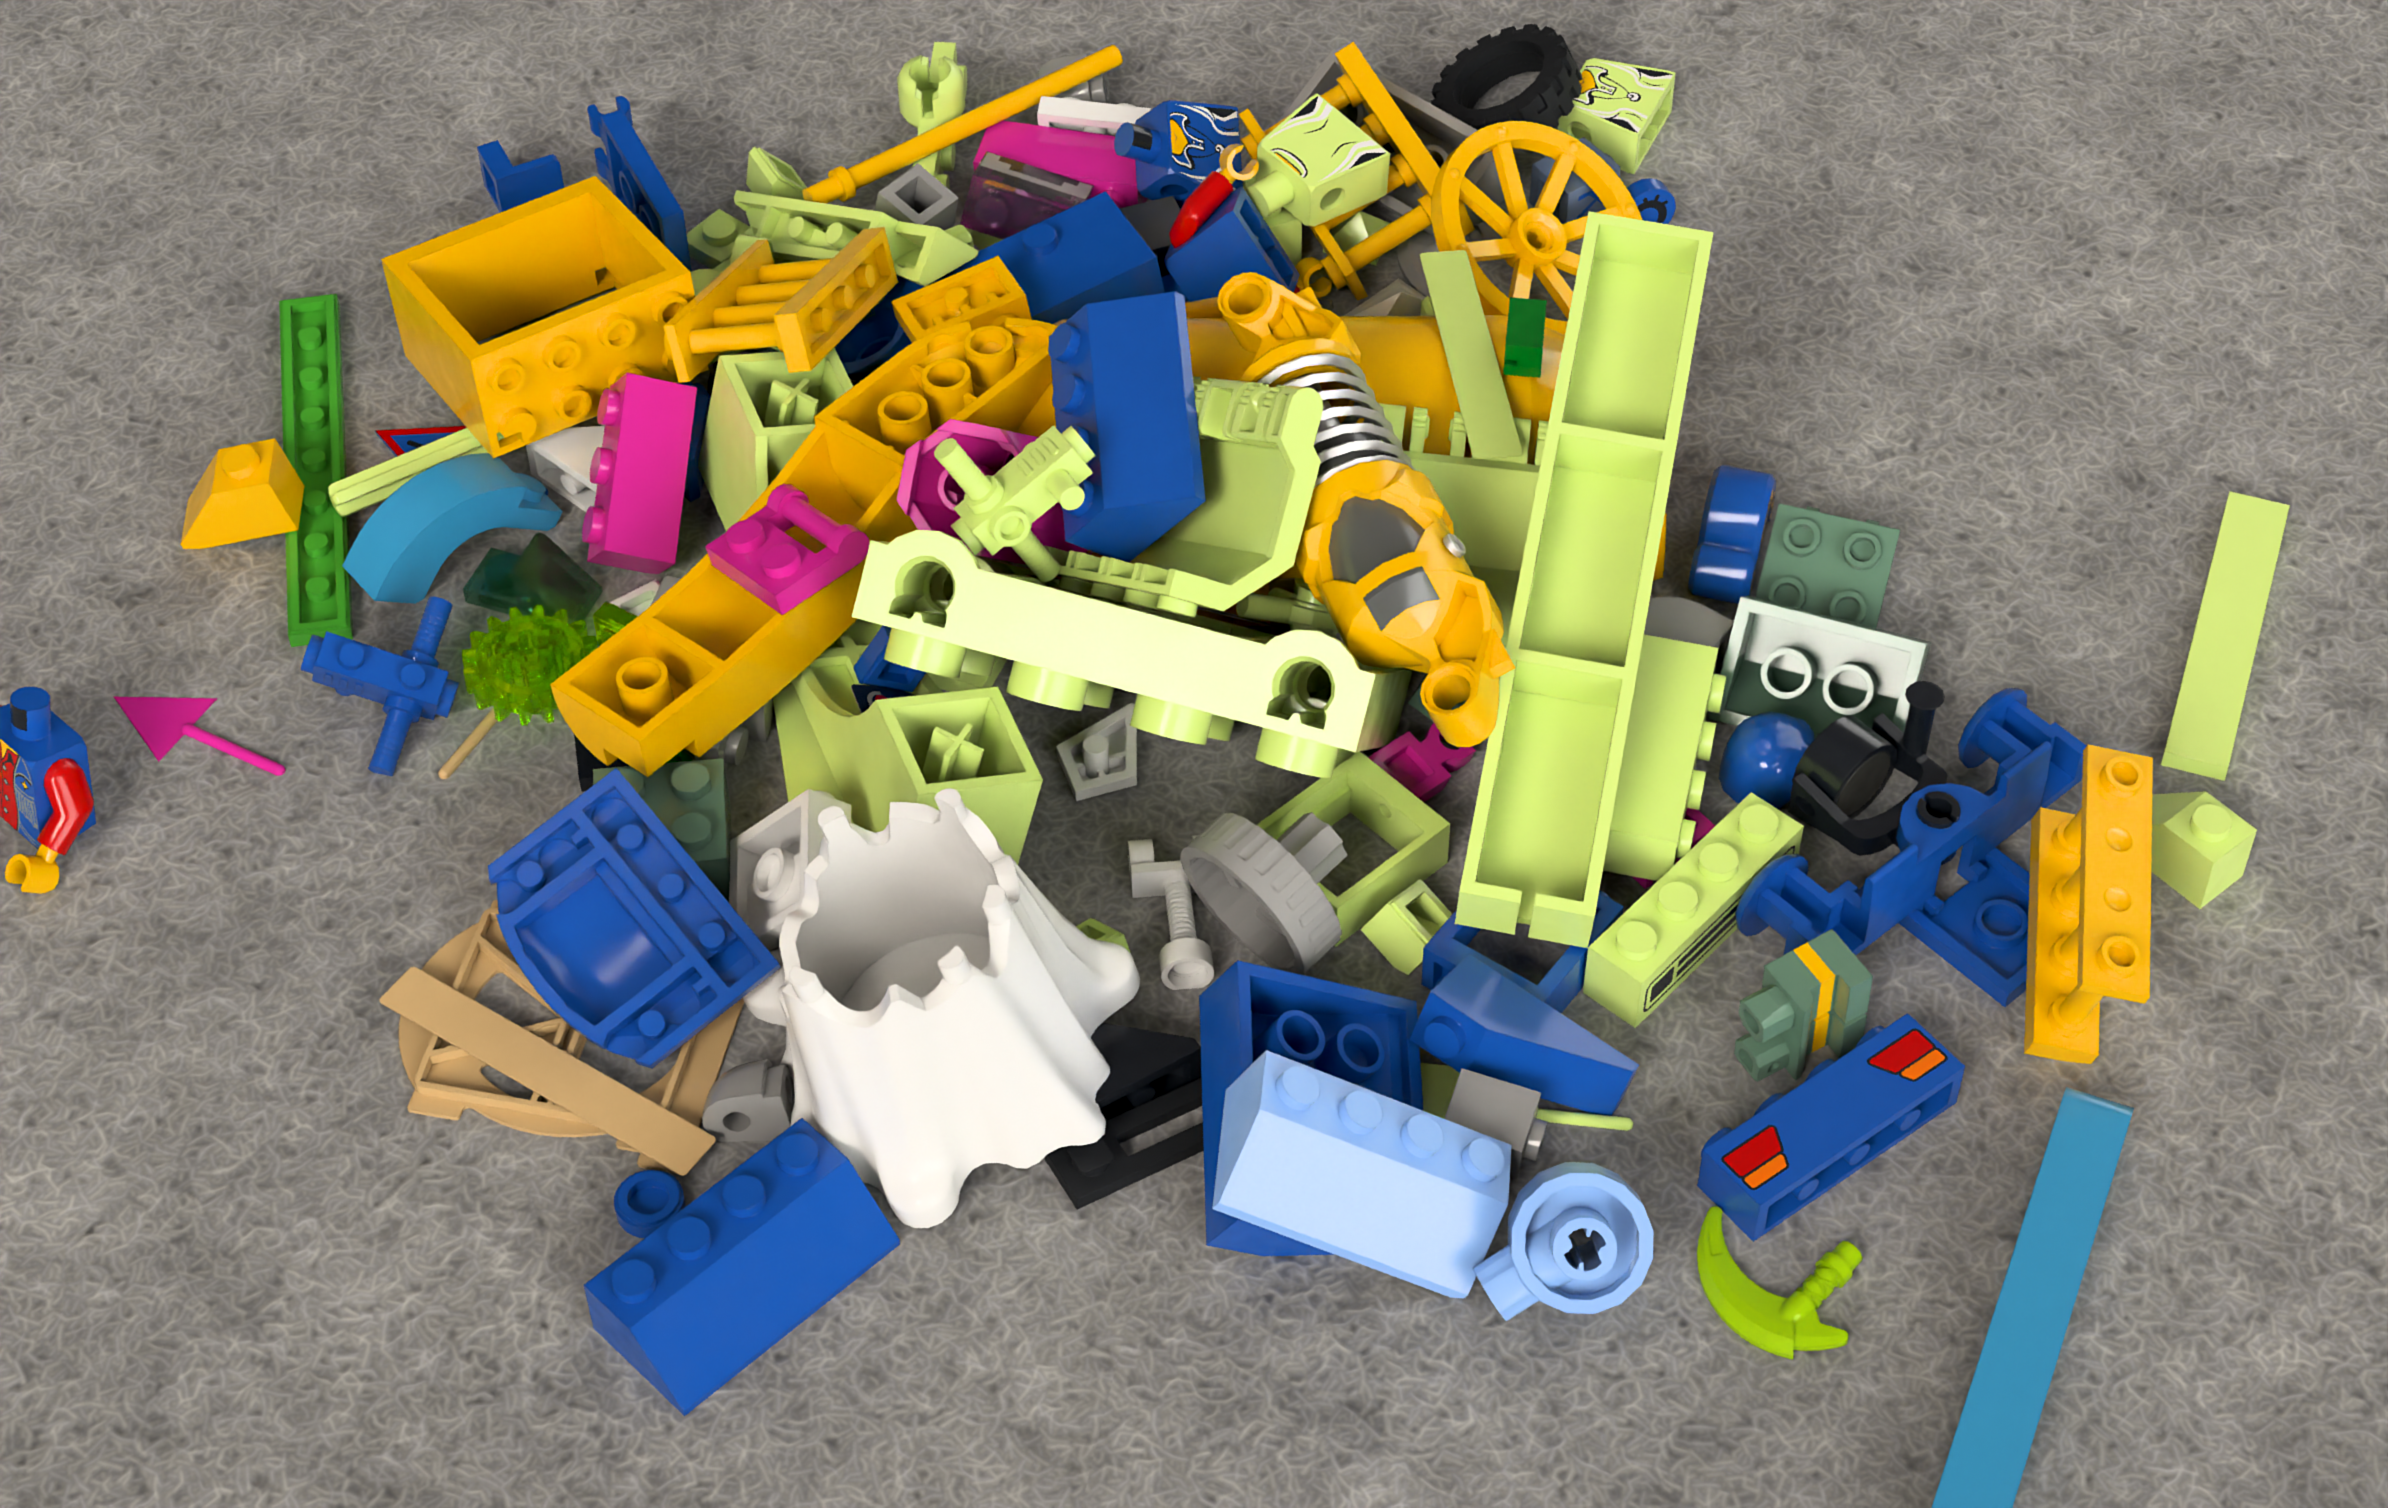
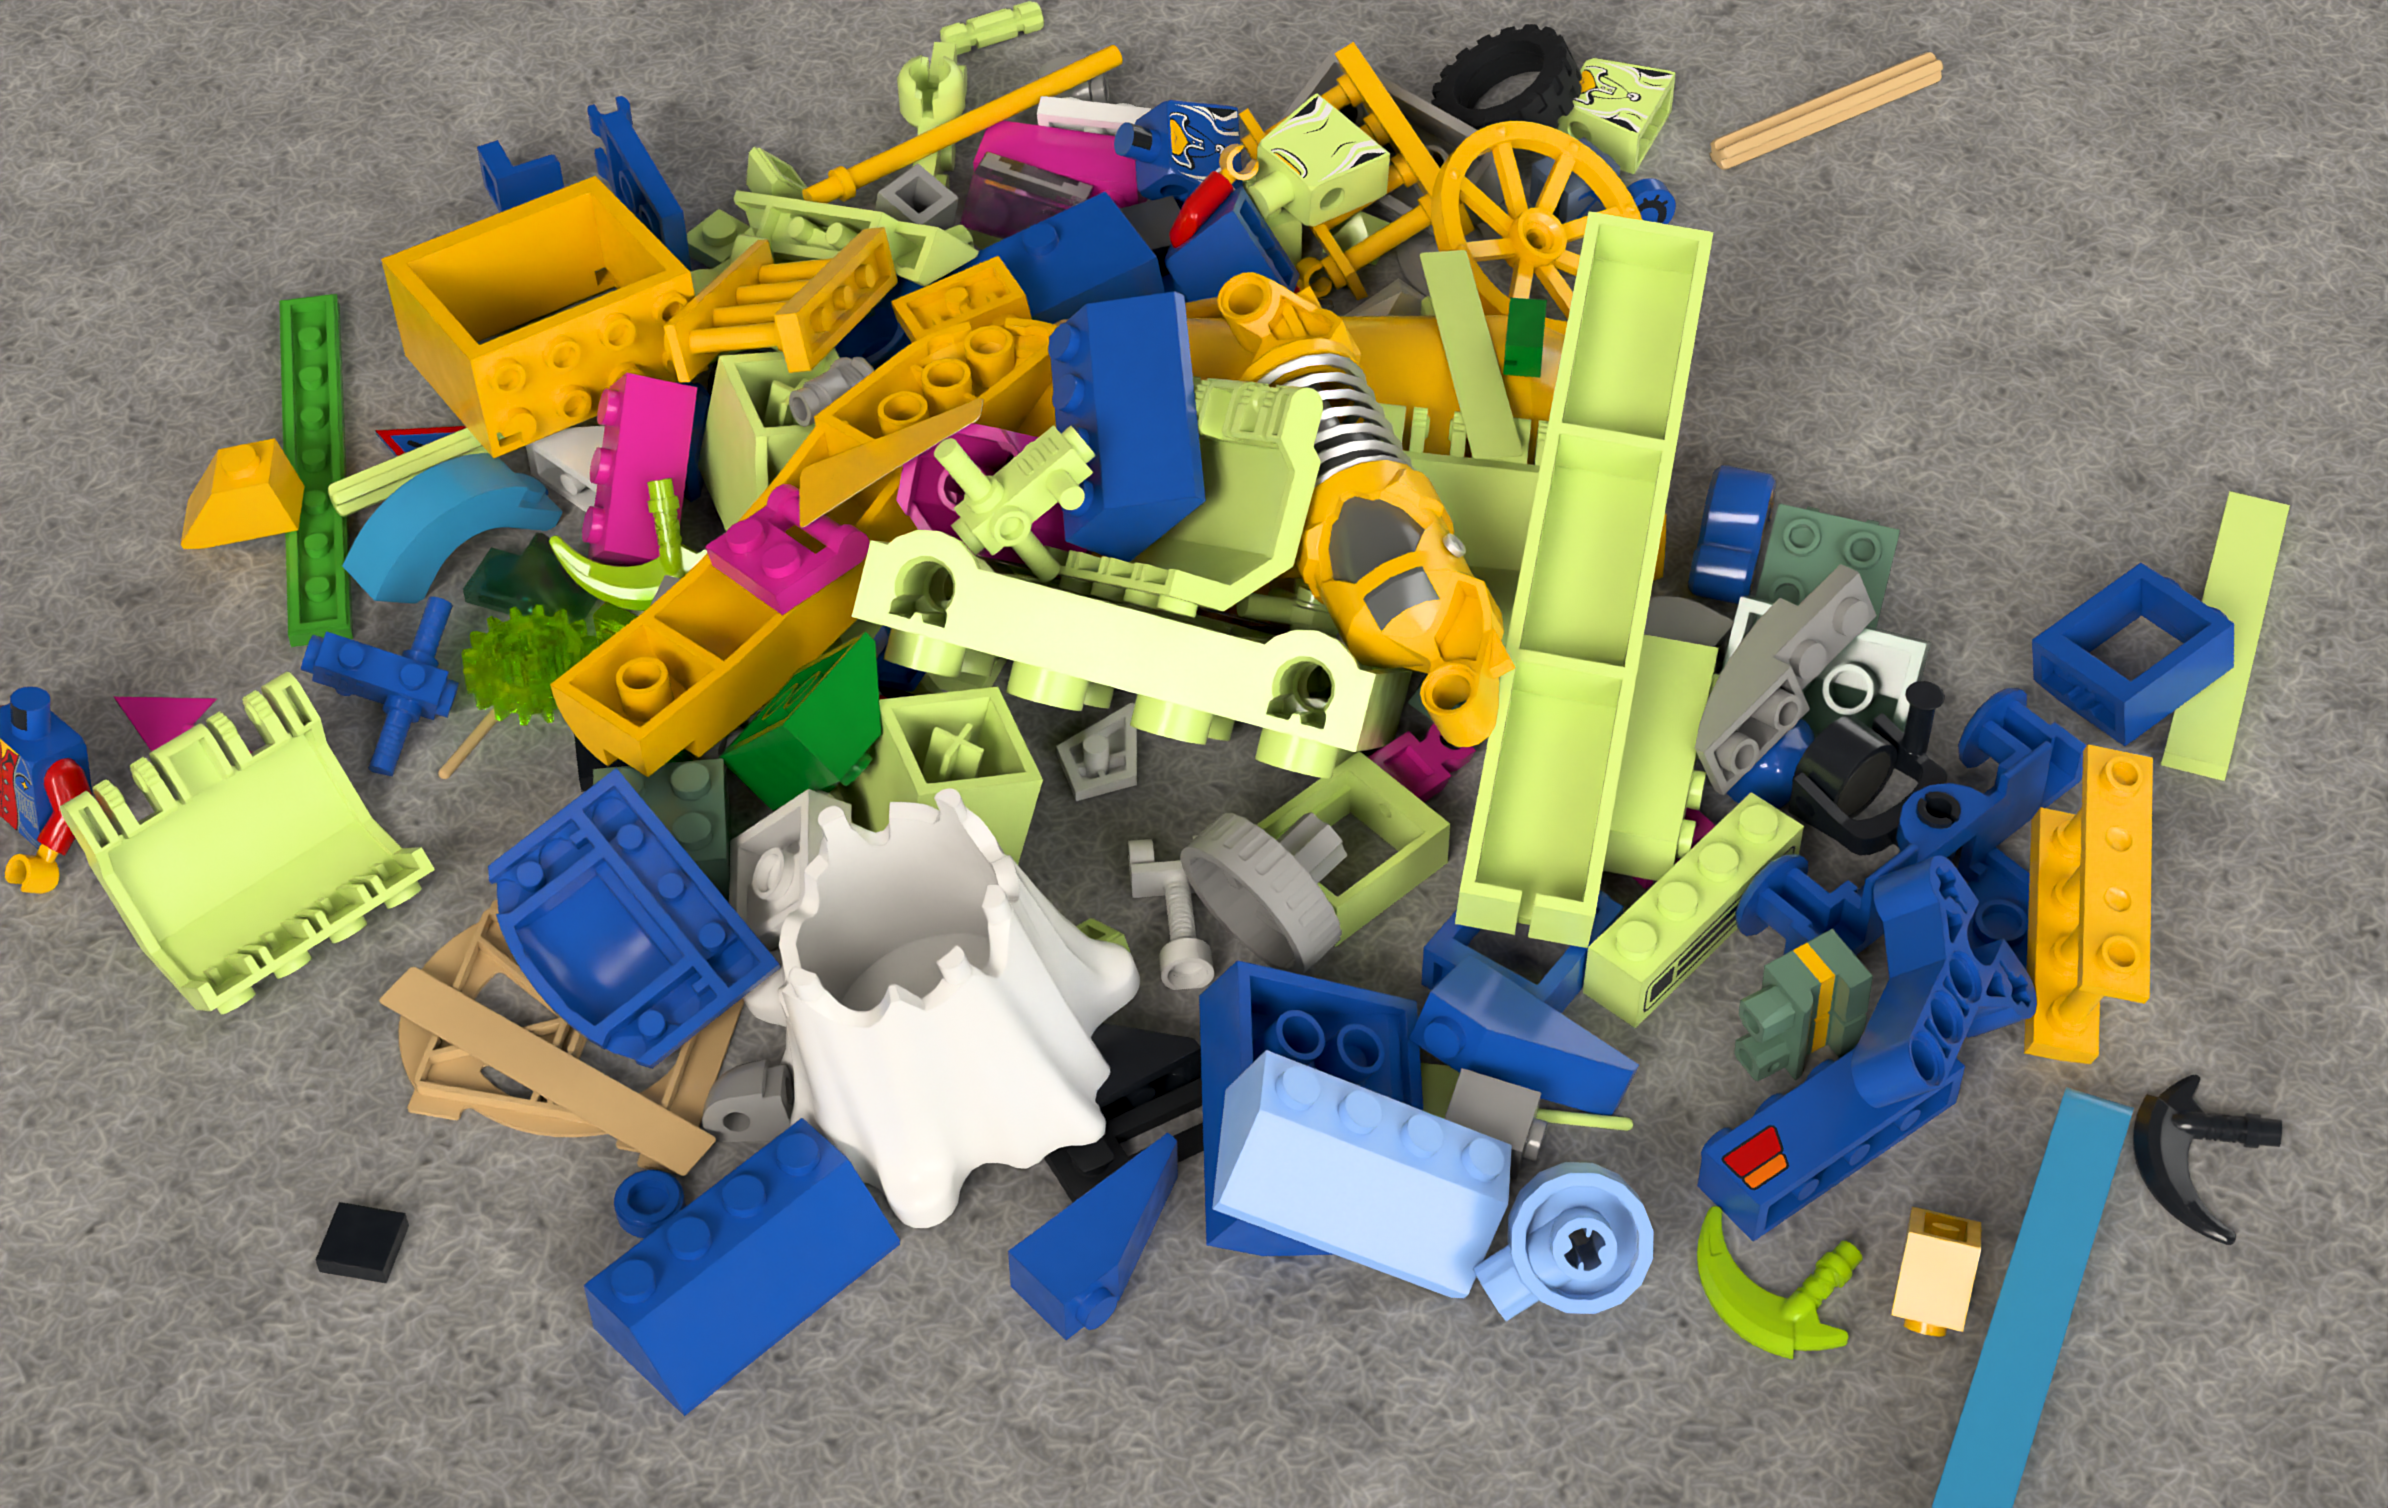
(242, 850): none -> yellowish green hinge
(362, 1242): none -> black tile
(635, 585): none -> lime piece
(812, 727): none -> green slope
(826, 388): none -> light grey arm
(849, 472): none -> yellow sticker
(994, 27): none -> yellowish green axle
(1086, 1253): none -> blue slope
(1407, 926): yellowish green slope -> none
(1764, 679): none -> light grey slope
(1825, 110): none -> tan axle
(1934, 985): none -> blue beam
(1936, 1272): none -> slope
(2104, 696): none -> blue window
(2162, 1143): none -> black piece
(2198, 844): yellowish green slope -> none

